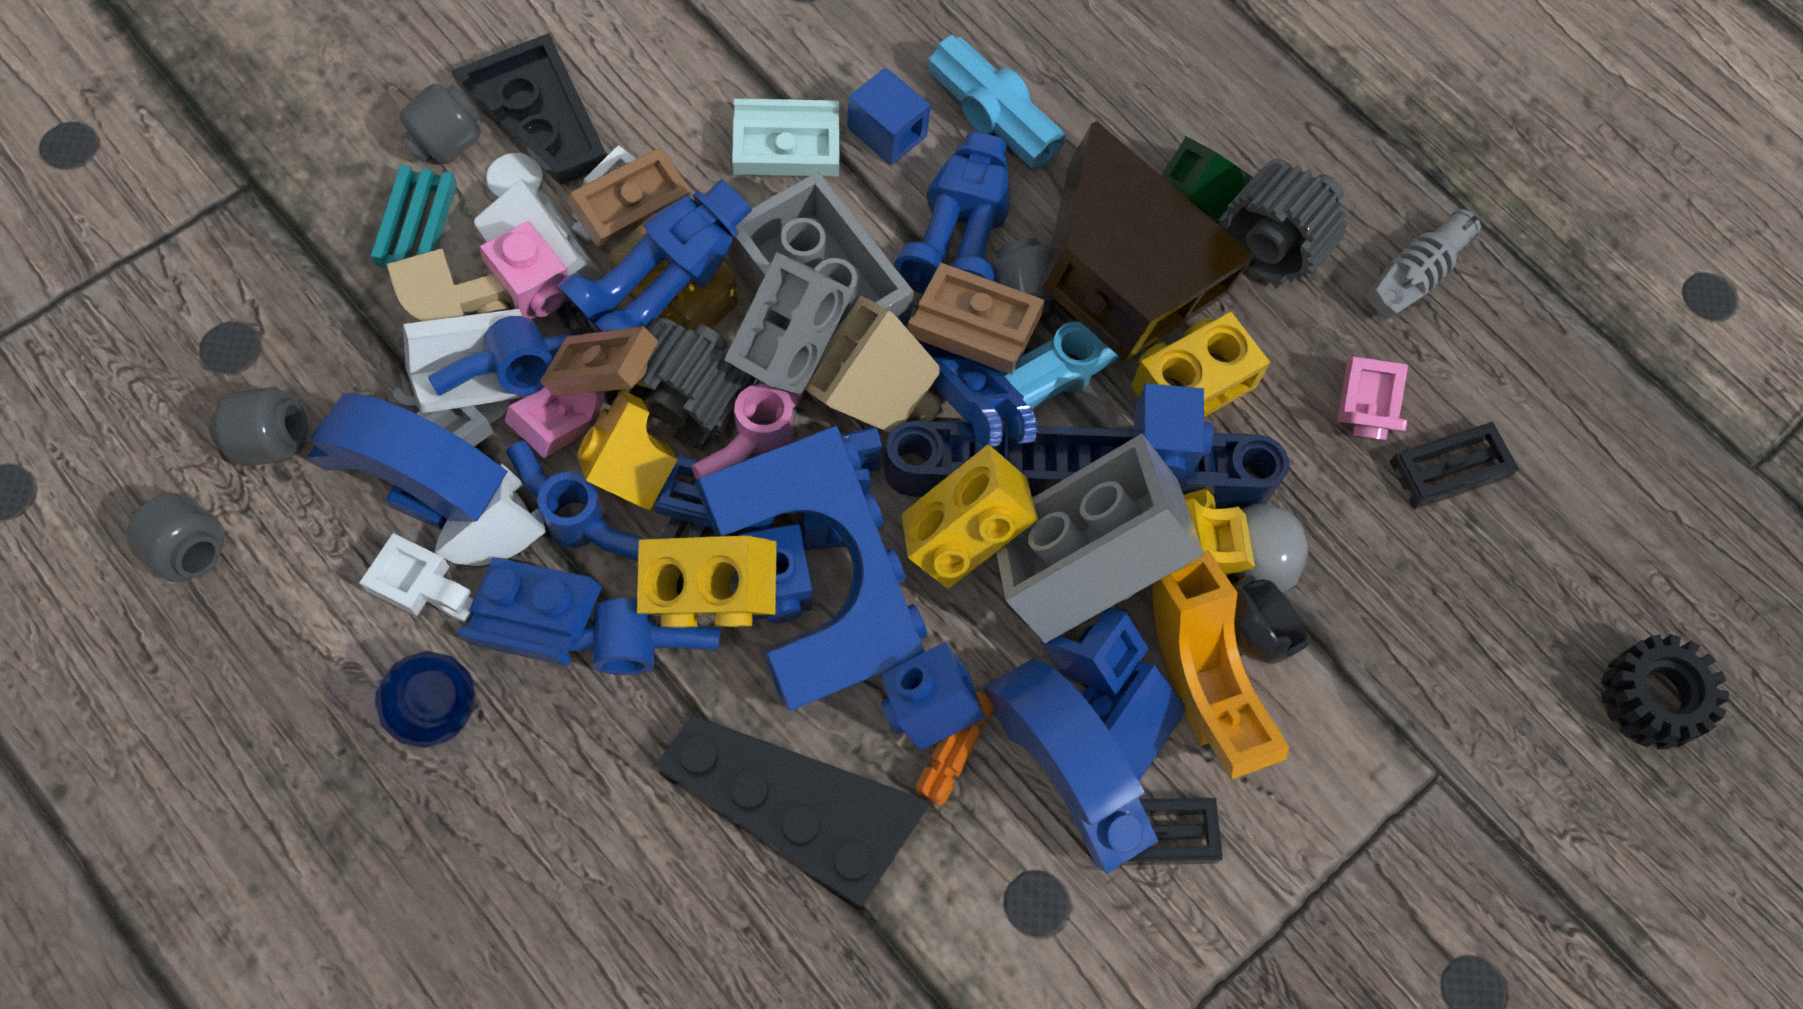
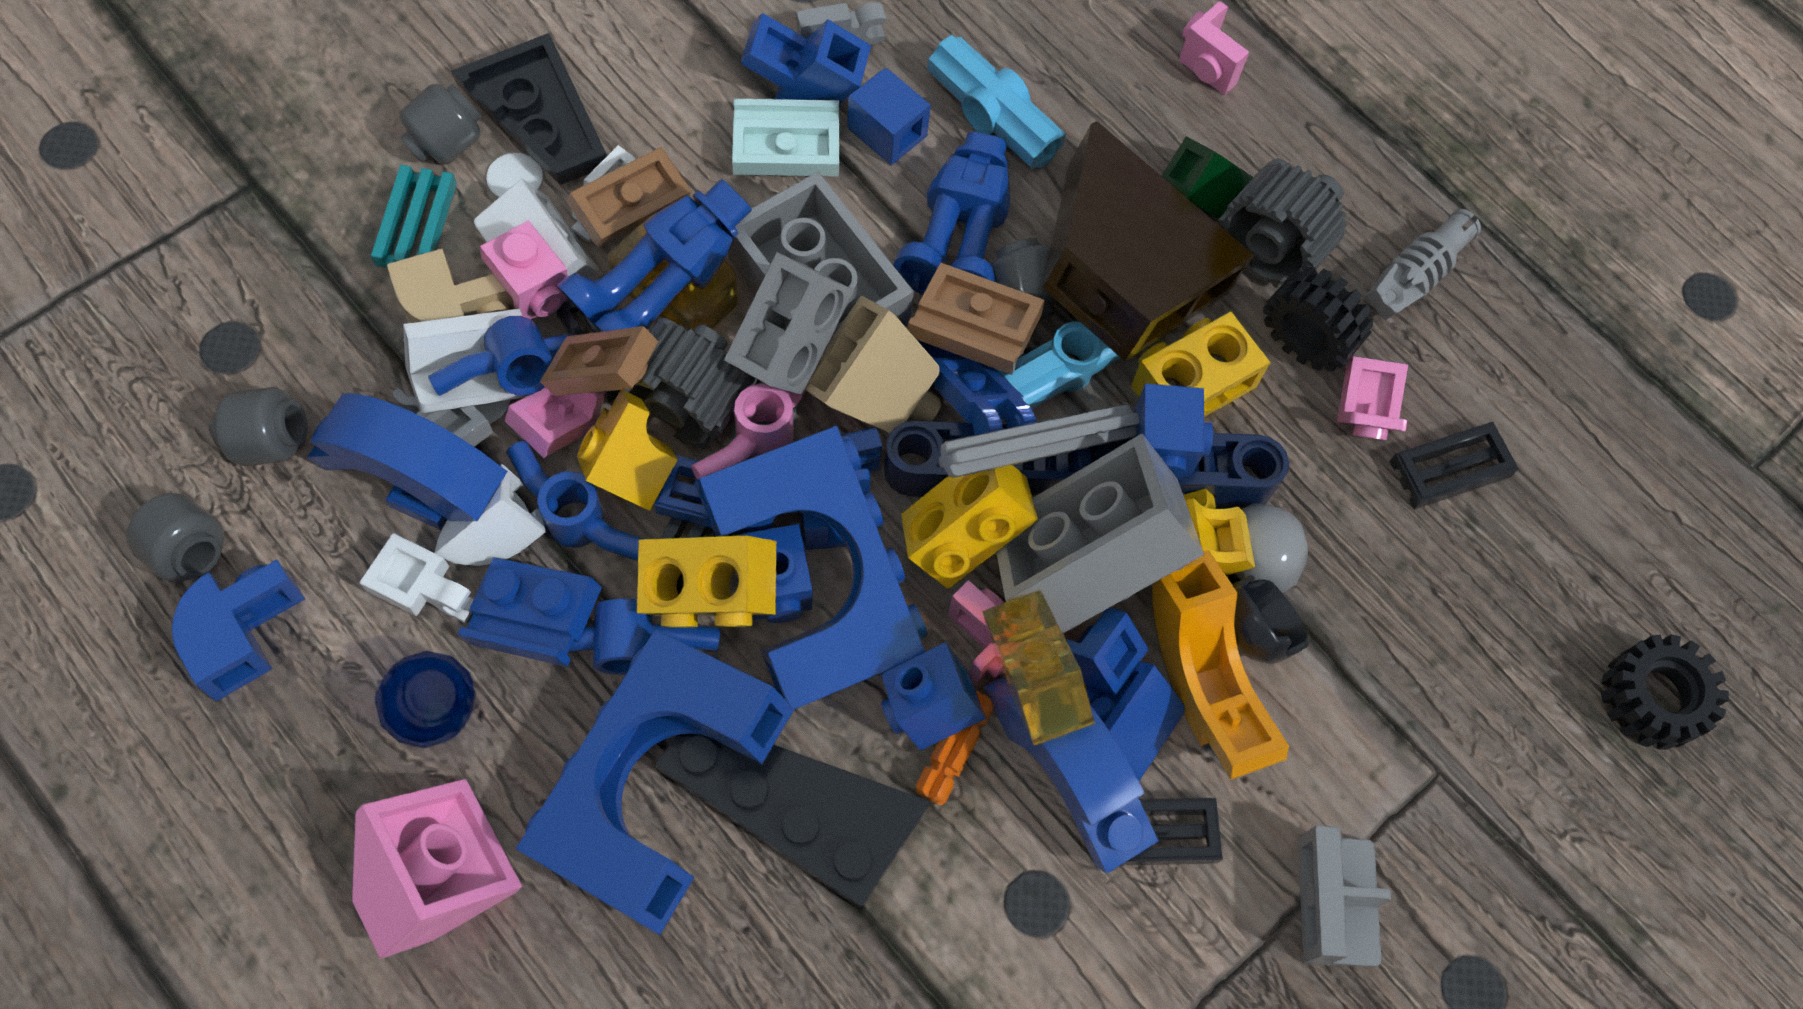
(216, 624): none -> blue brick
(426, 866): none -> bright pink slope
(663, 695): none -> blue arch
(814, 68): none -> blue brick
(863, 22): none -> light grey plate
(967, 613): none -> bright pink bracket
(1037, 440): none -> light grey axle
(1038, 667): none -> clear yellow brick
(1211, 52): none -> bright pink bracket
(1318, 318): none -> black tyre
(1339, 899): none -> light grey panel

